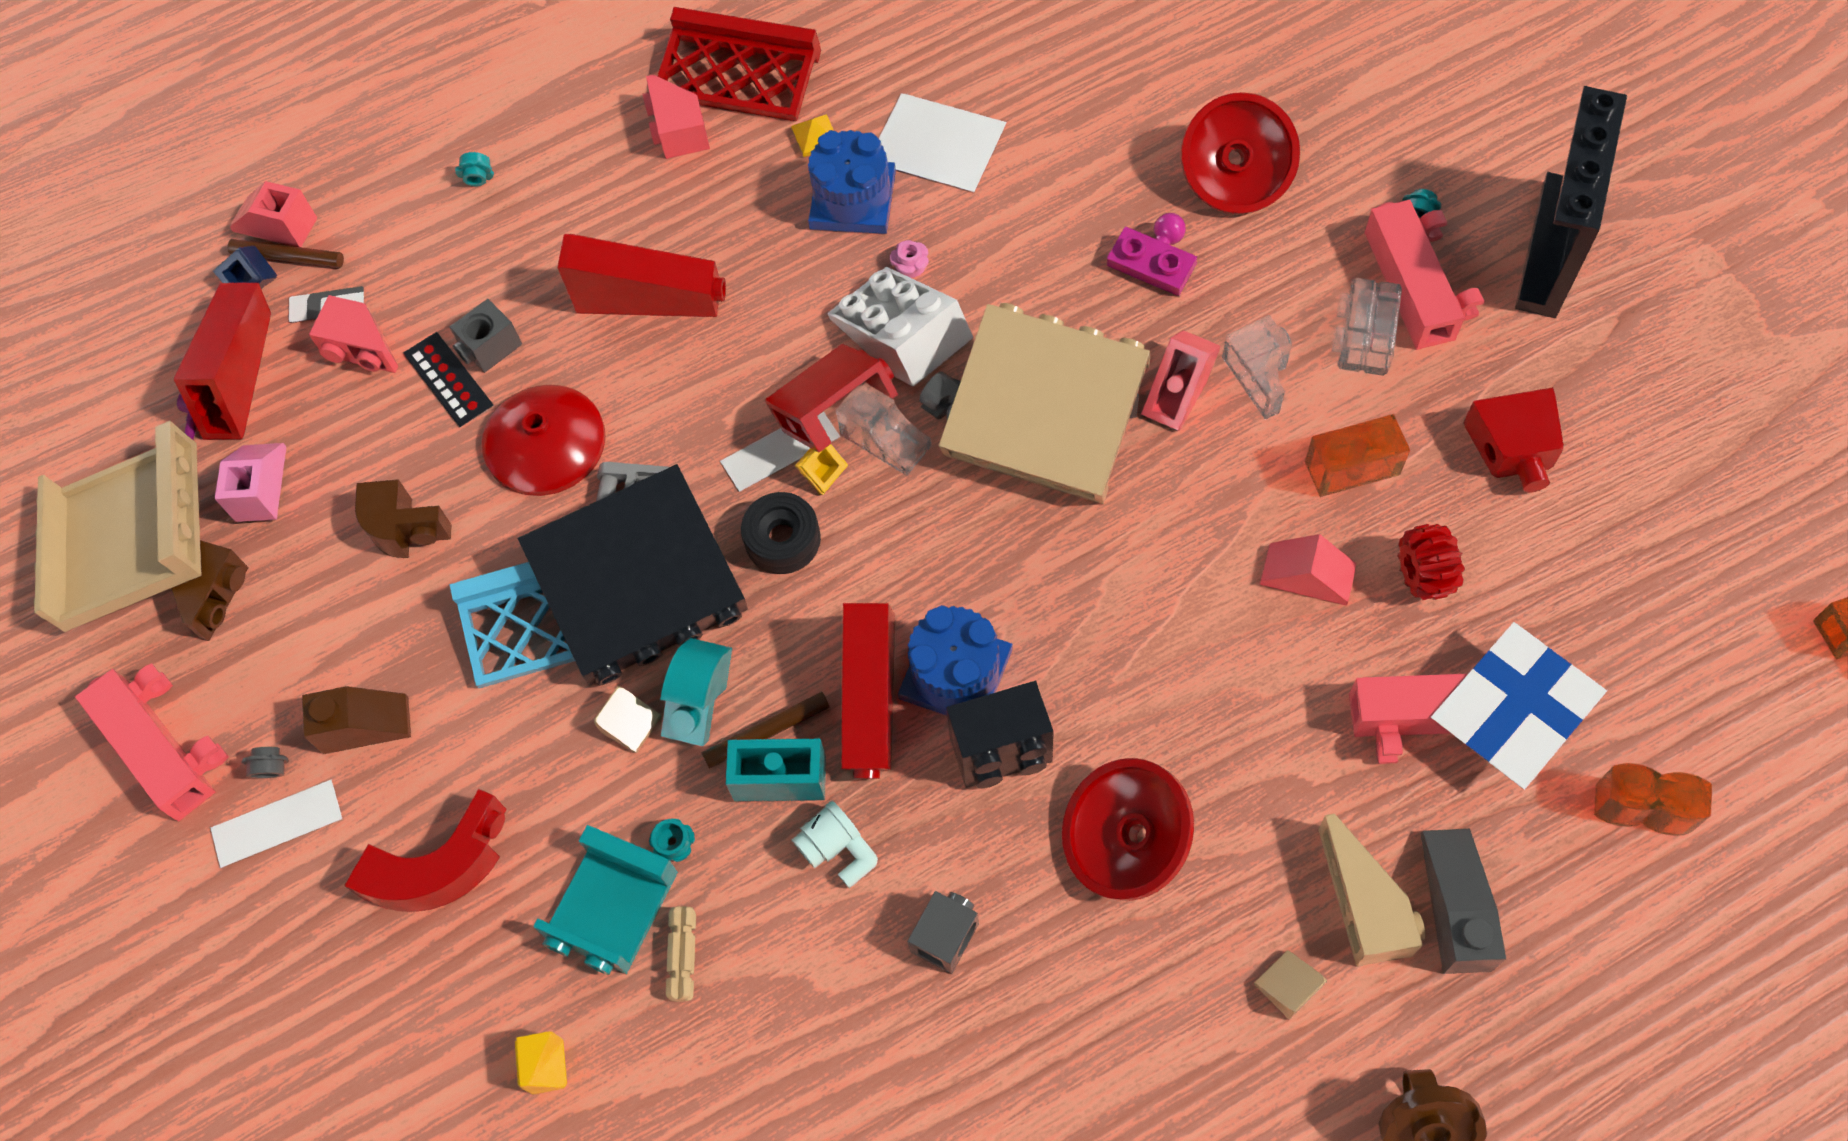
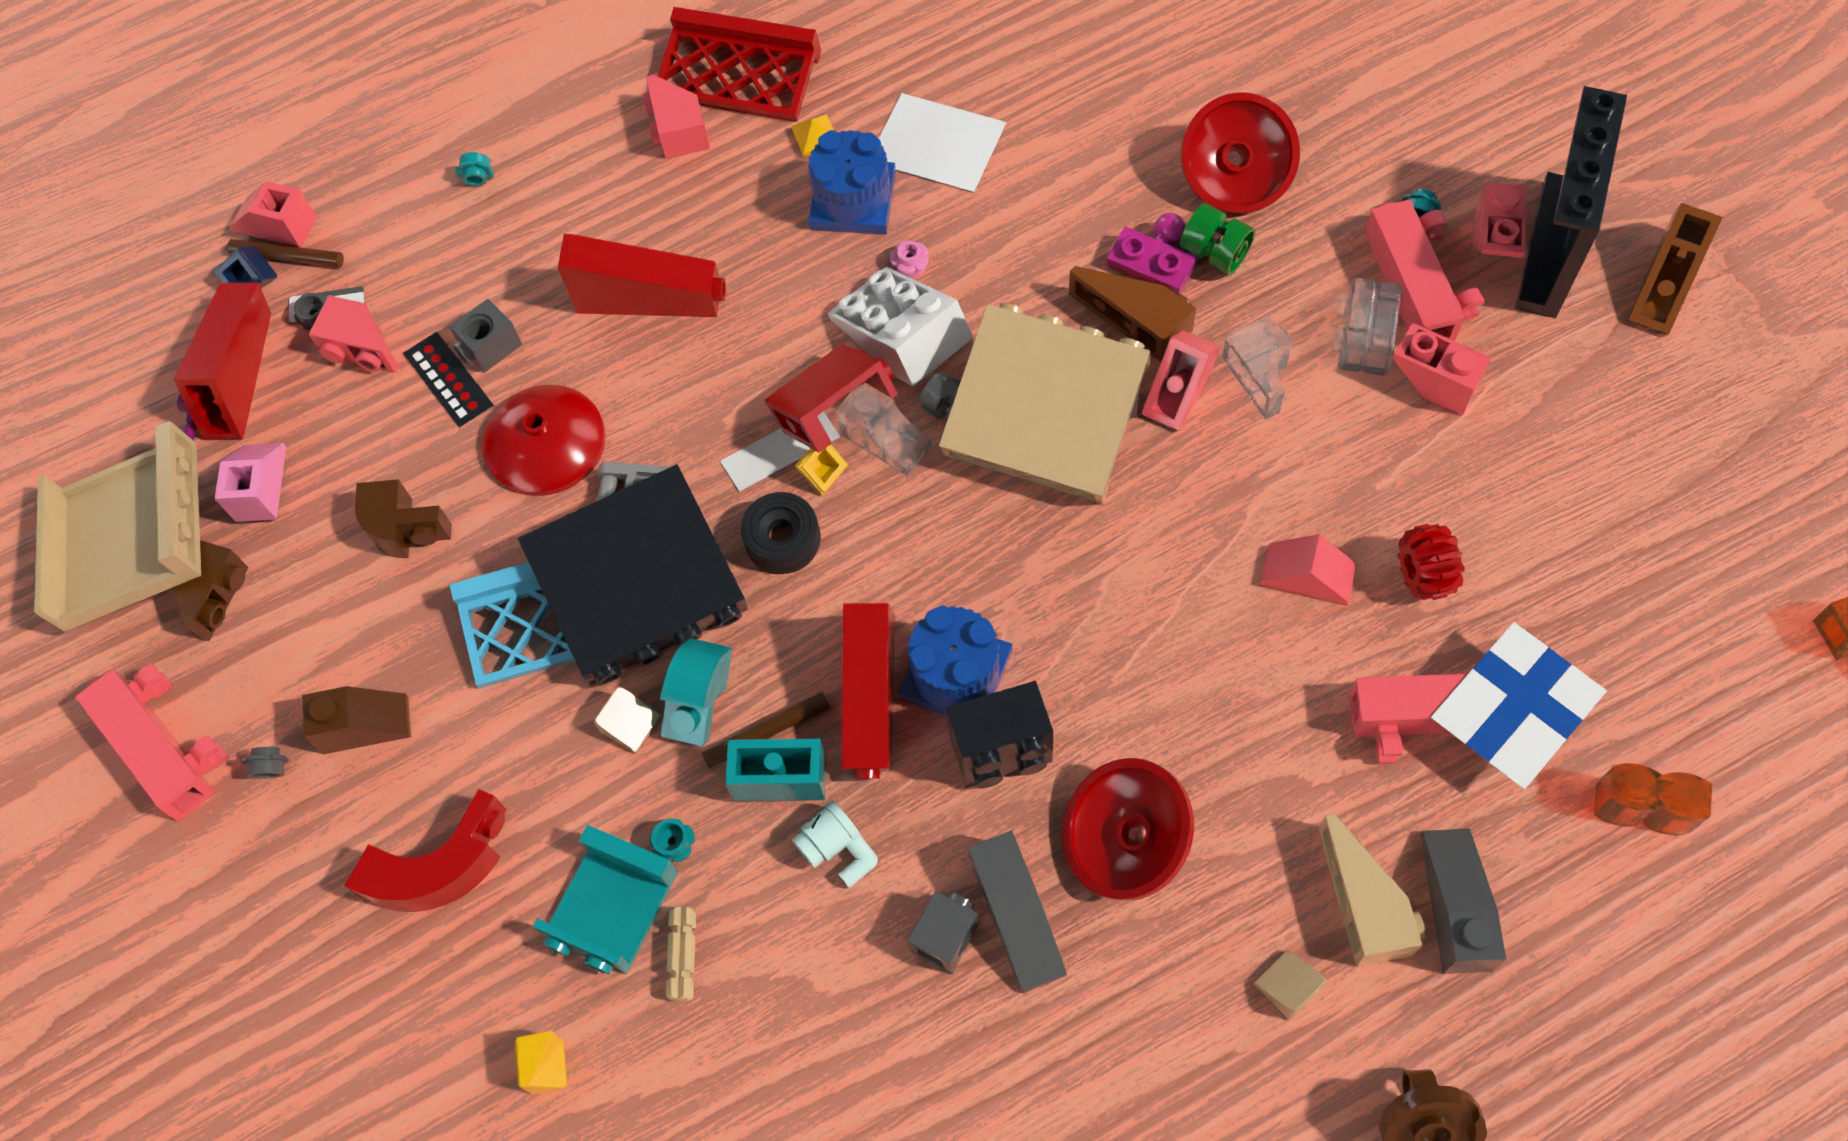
(276, 823): white sticker -> none
(306, 306): none -> dark grey plate
(1017, 911): none -> dark grey slope
(1134, 307): none -> dark orange slope
(1204, 233): none -> green wheel
(1356, 455): clear orange brick -> none
(1441, 367): none -> coral slope
(1501, 220): none -> coral slope
(1518, 435): red torso -> none
(1674, 268): none -> dark orange slope

